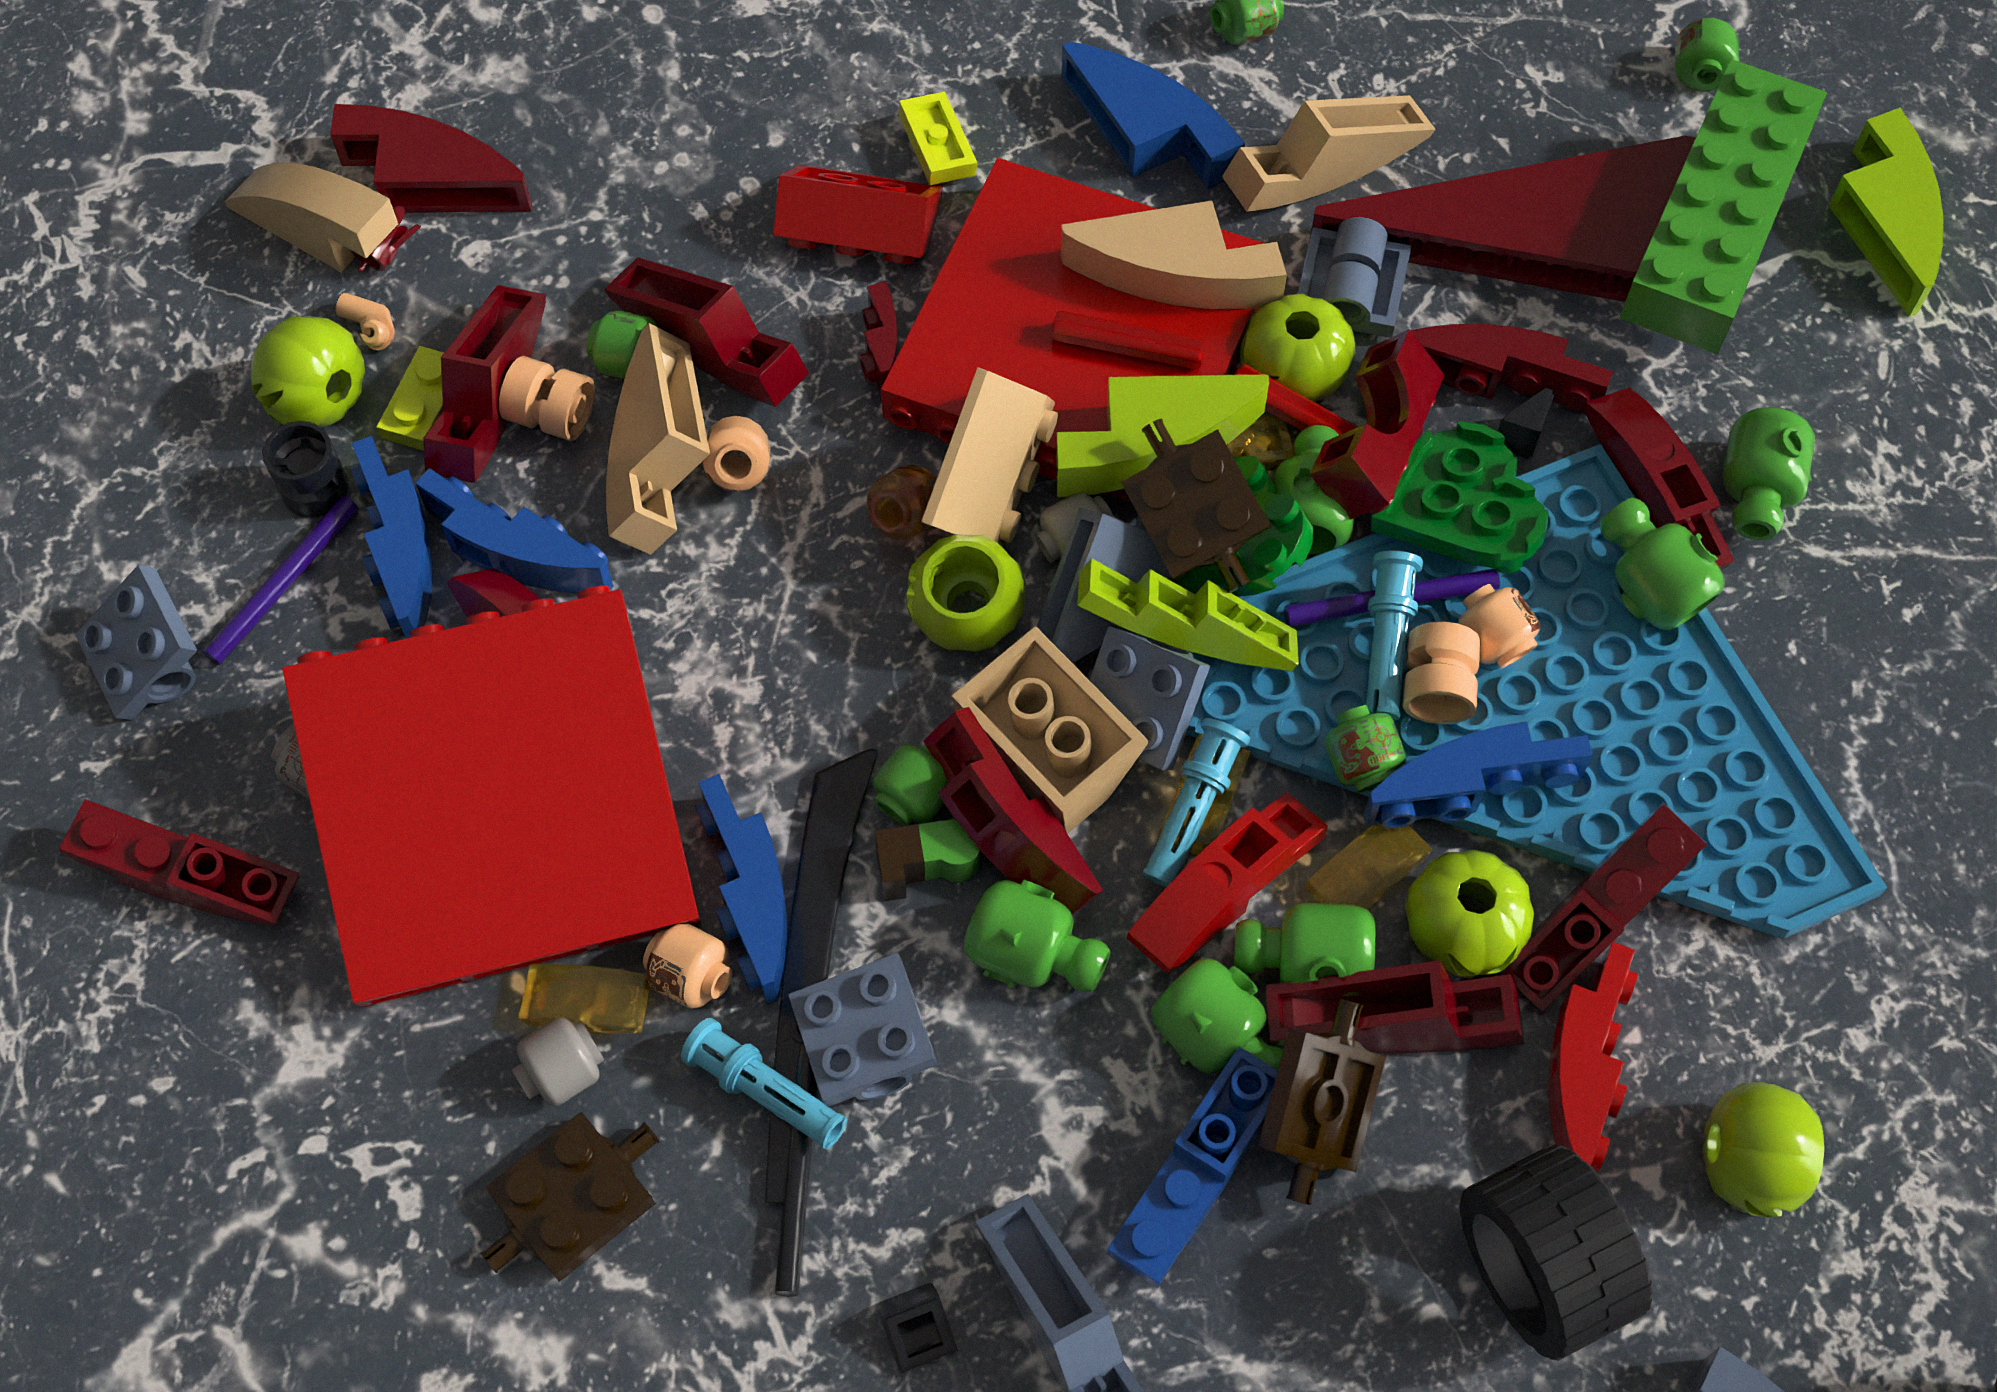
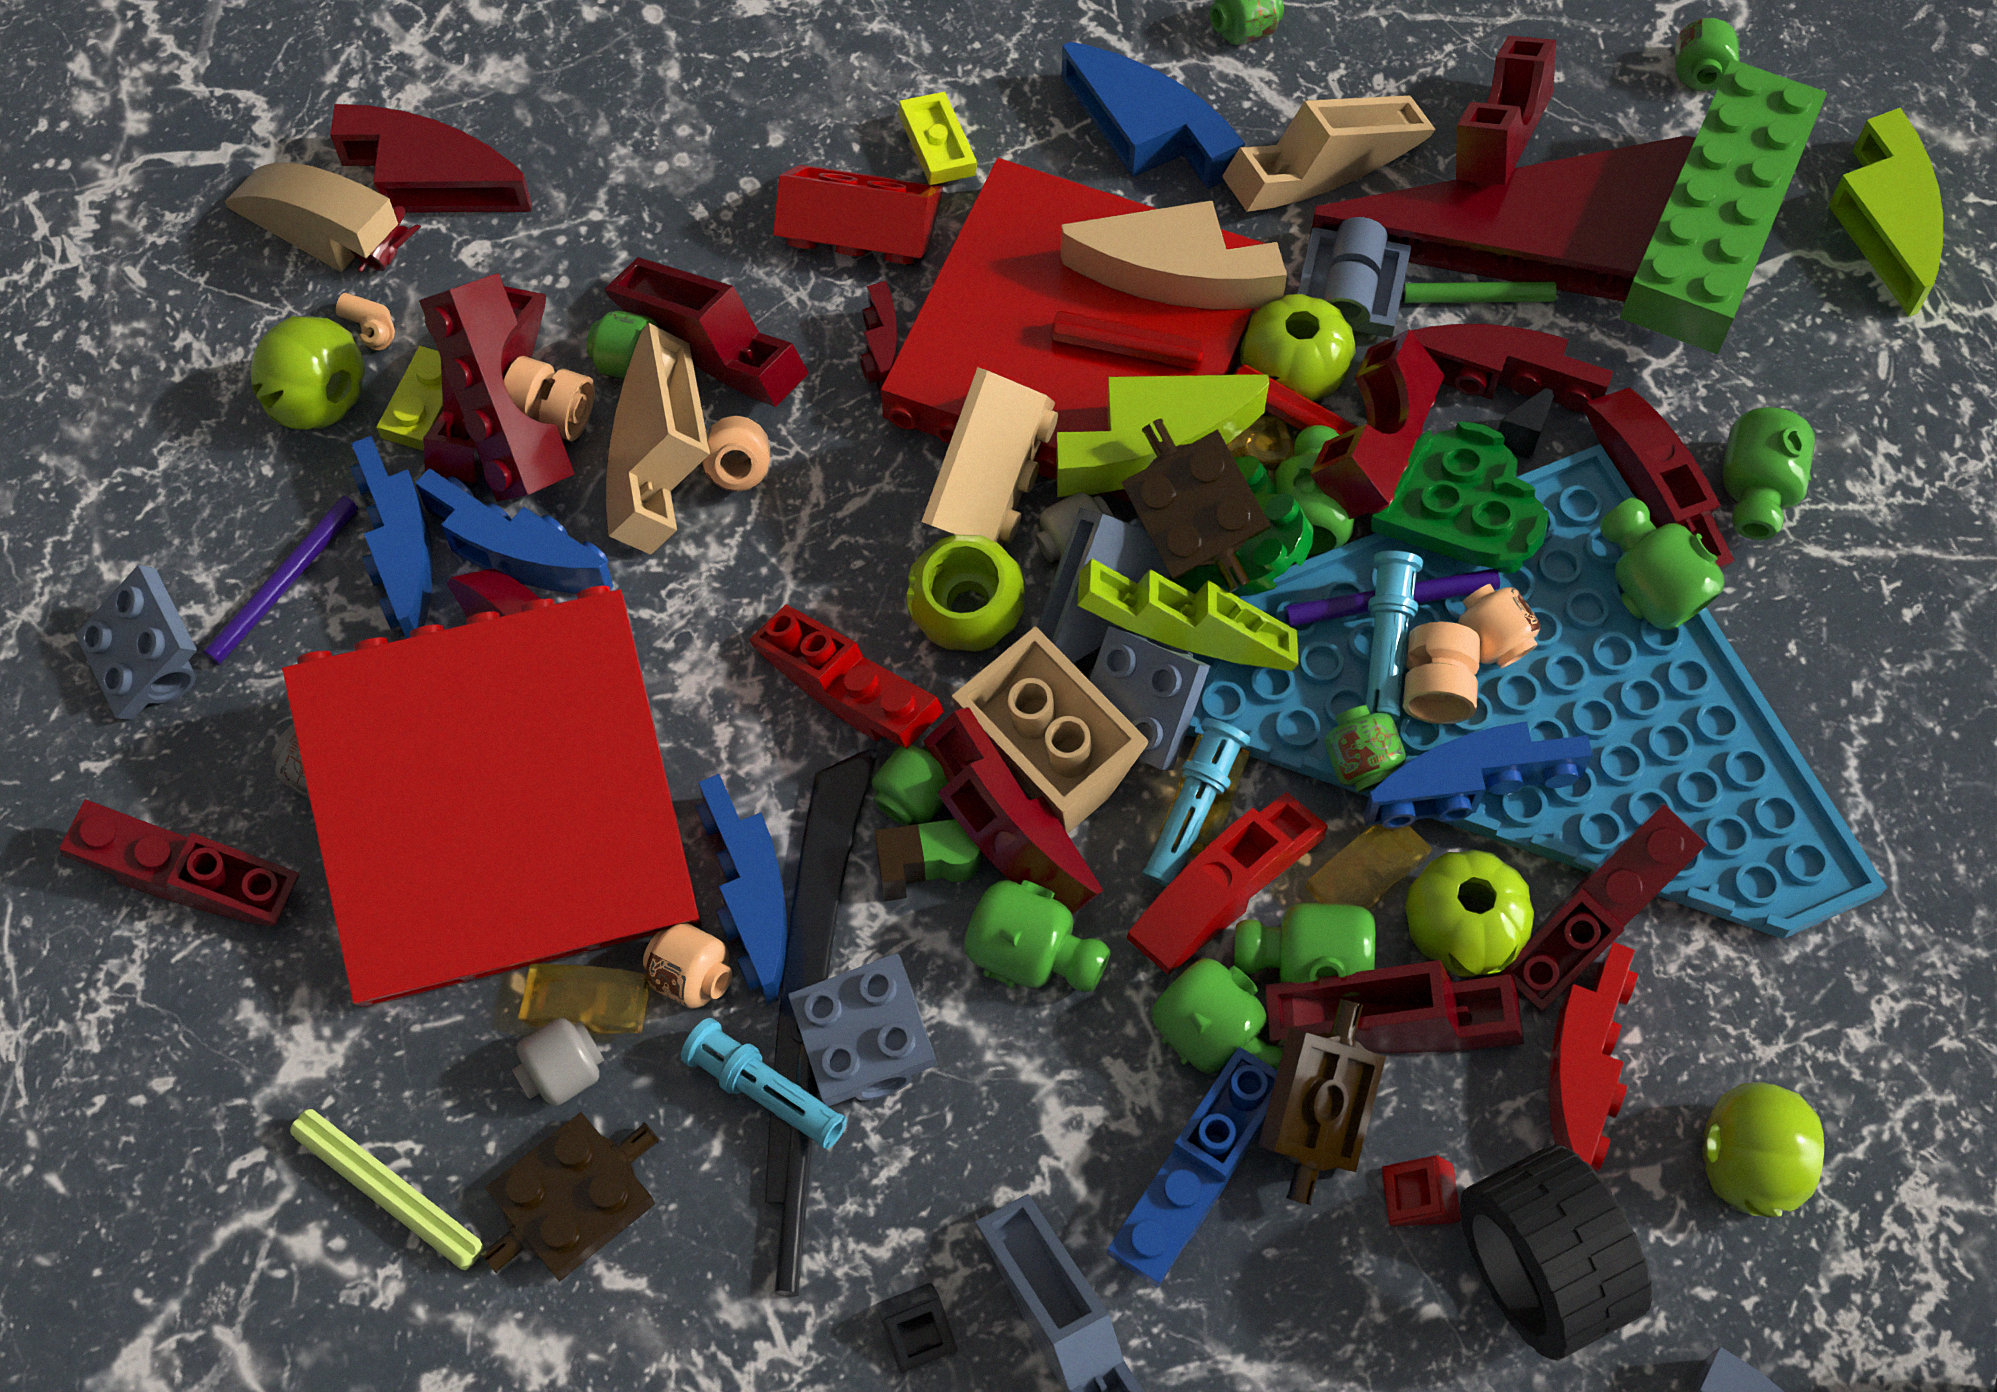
(305, 468): black wheel -> none
(387, 1189): none -> yellowish green axle
(470, 335): none -> dark red arch
(843, 680): none -> red slope
(900, 500): clear orange head -> none
(1421, 1192): none -> red slope
(1479, 292): none -> bright green bar
(1497, 132): none -> dark red arch

